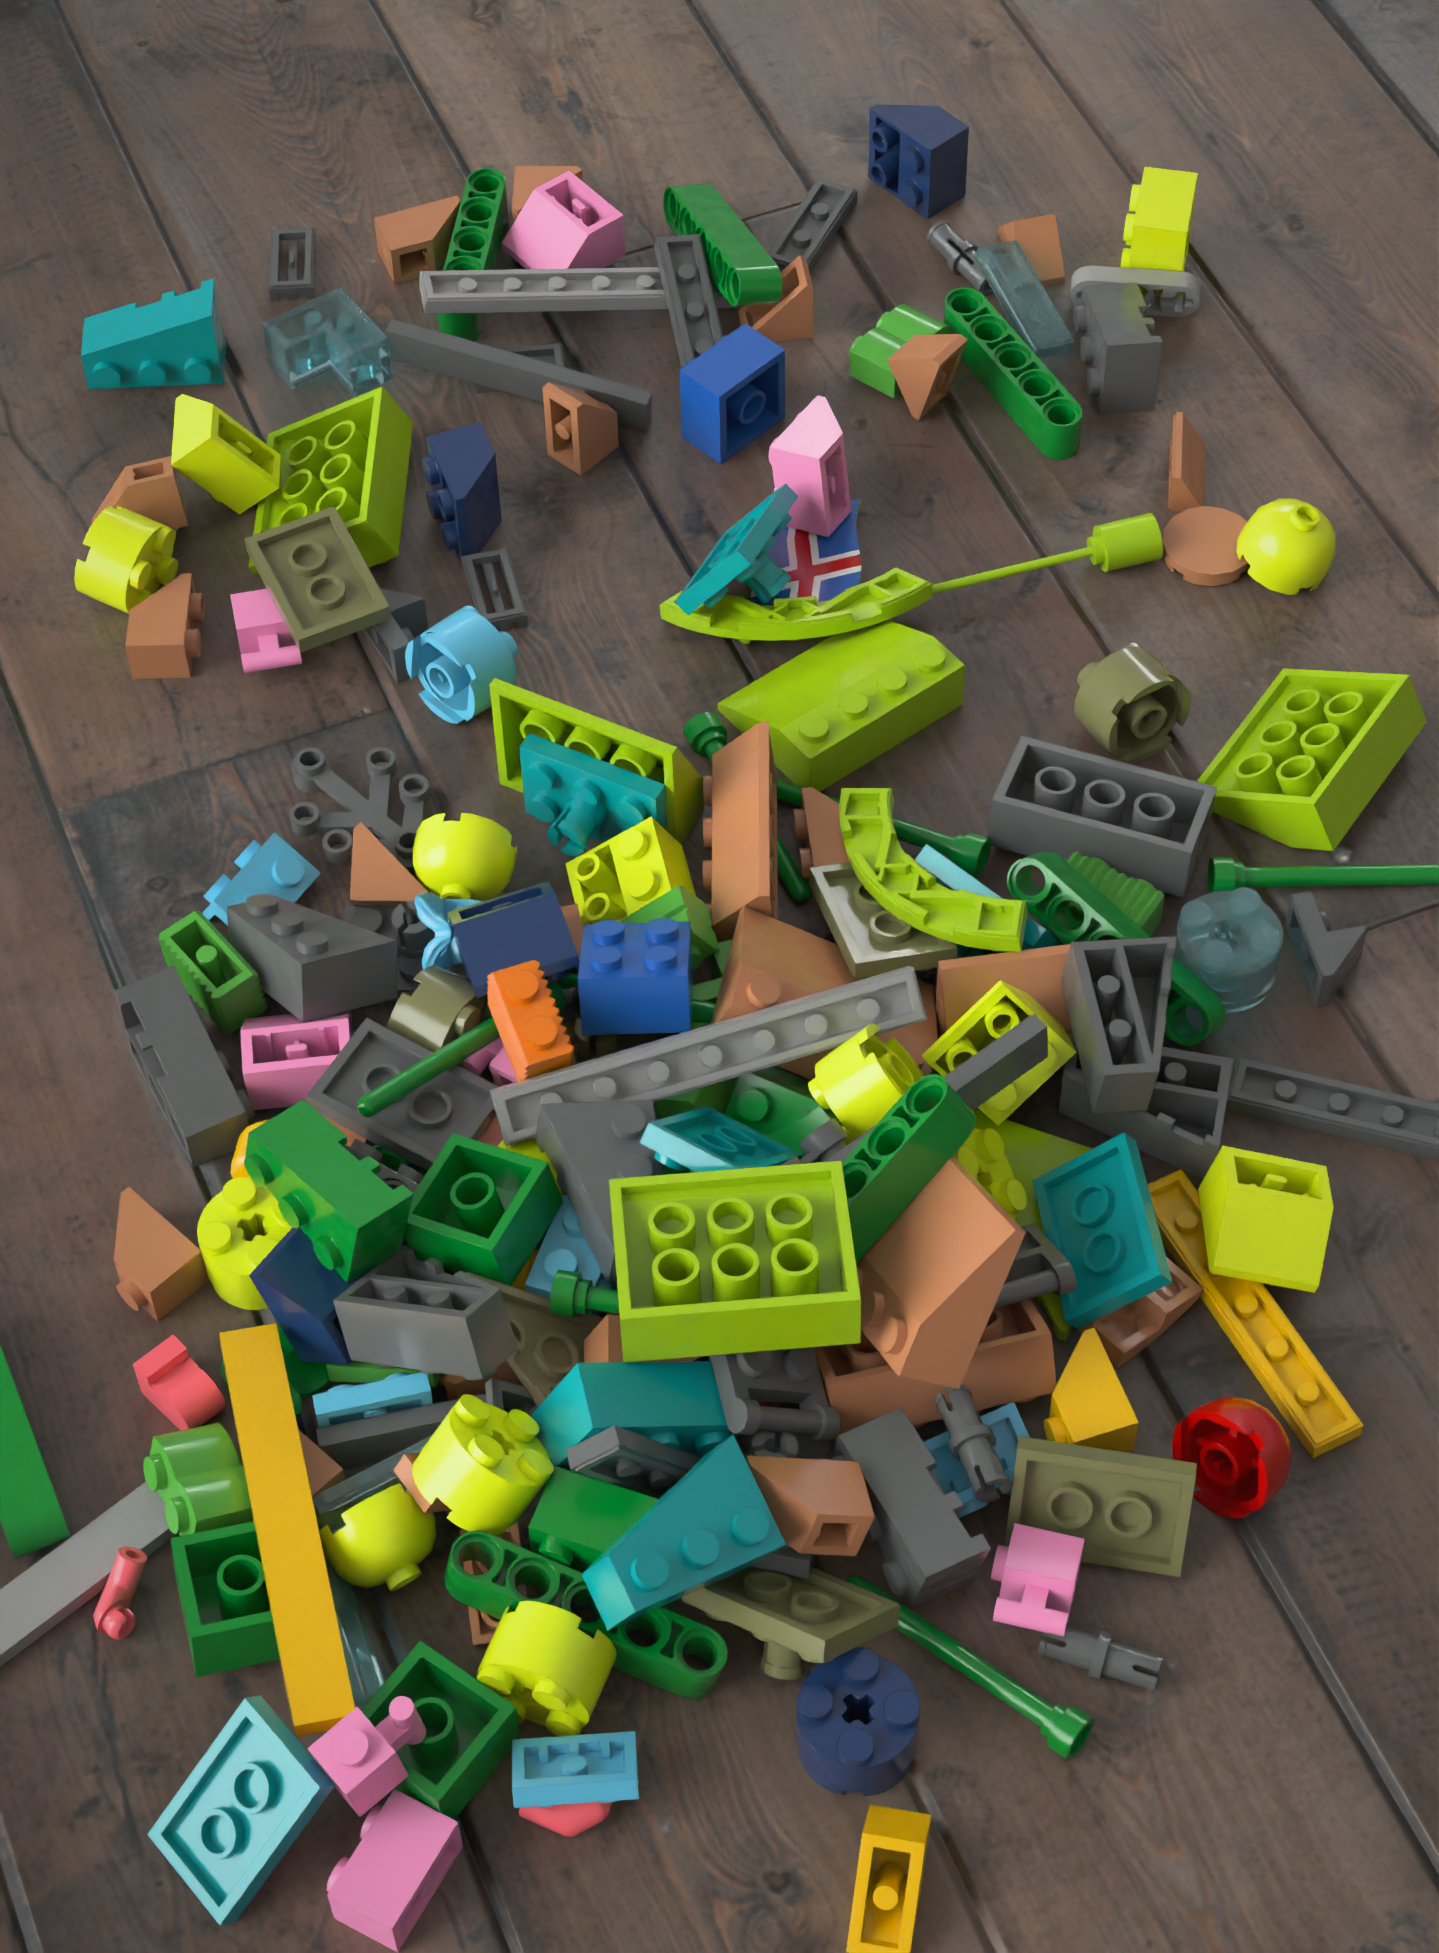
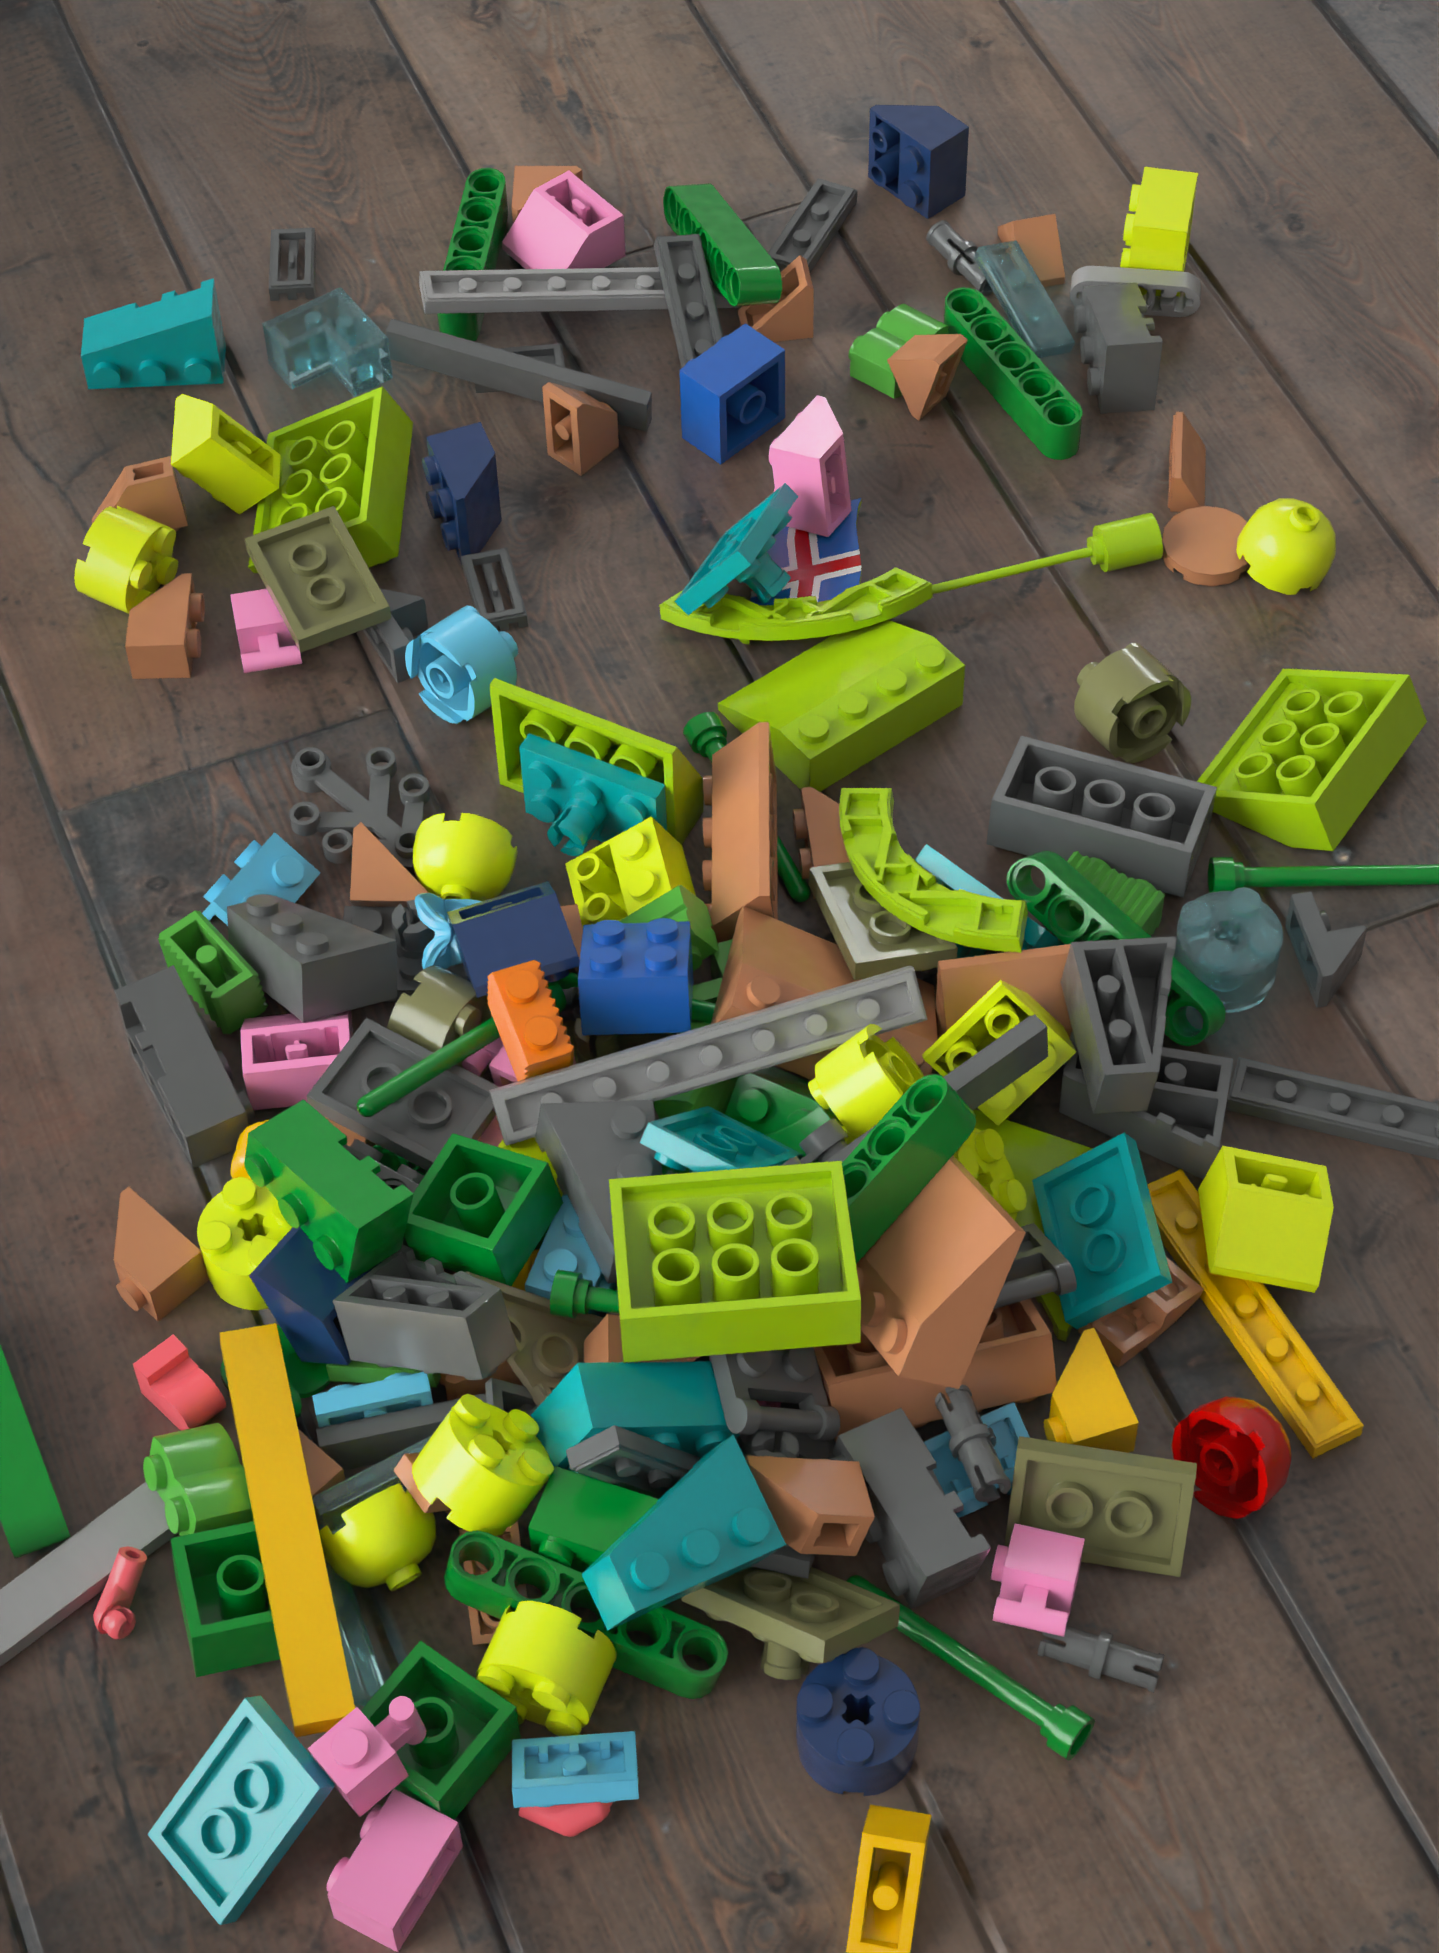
(416, 238): nougat slope -> none
(966, 852): green piece -> none

